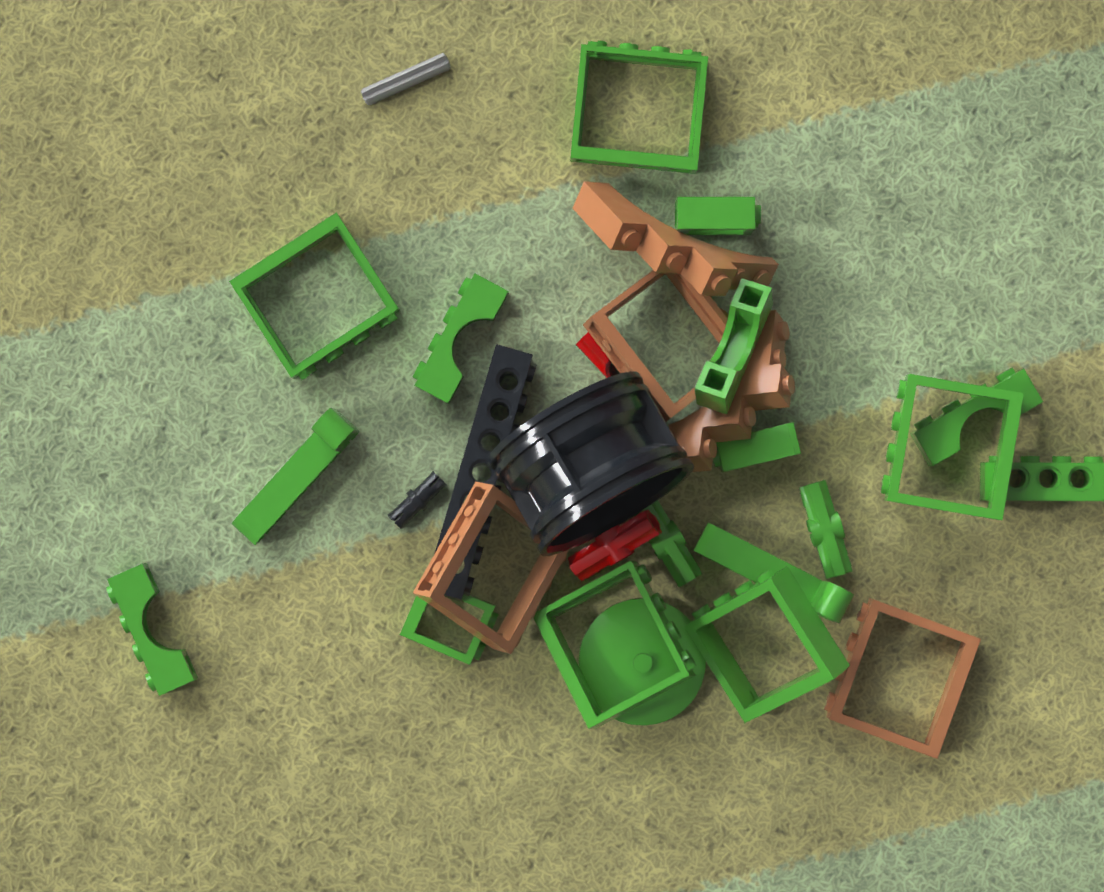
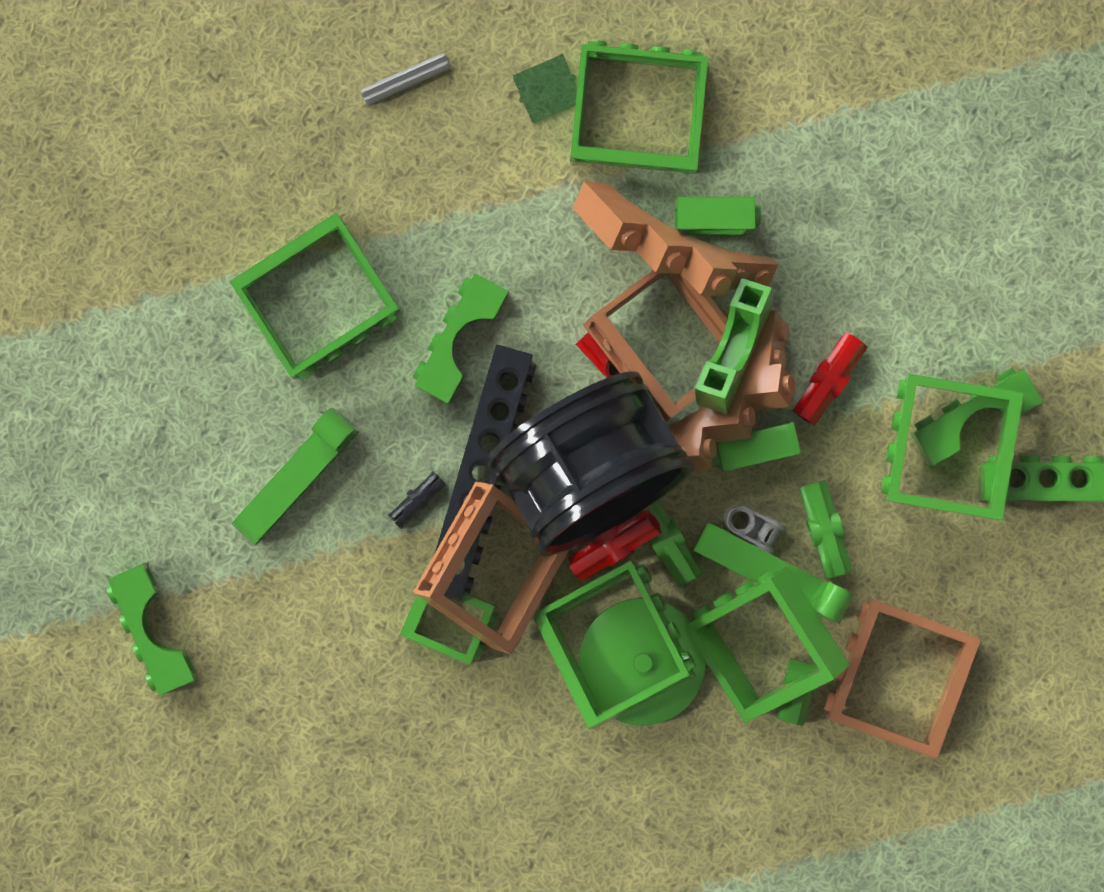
(546, 88): none -> clear green piece
(756, 529): none -> light grey piece
(796, 709): none -> bright green piece
(830, 378): none -> red piece

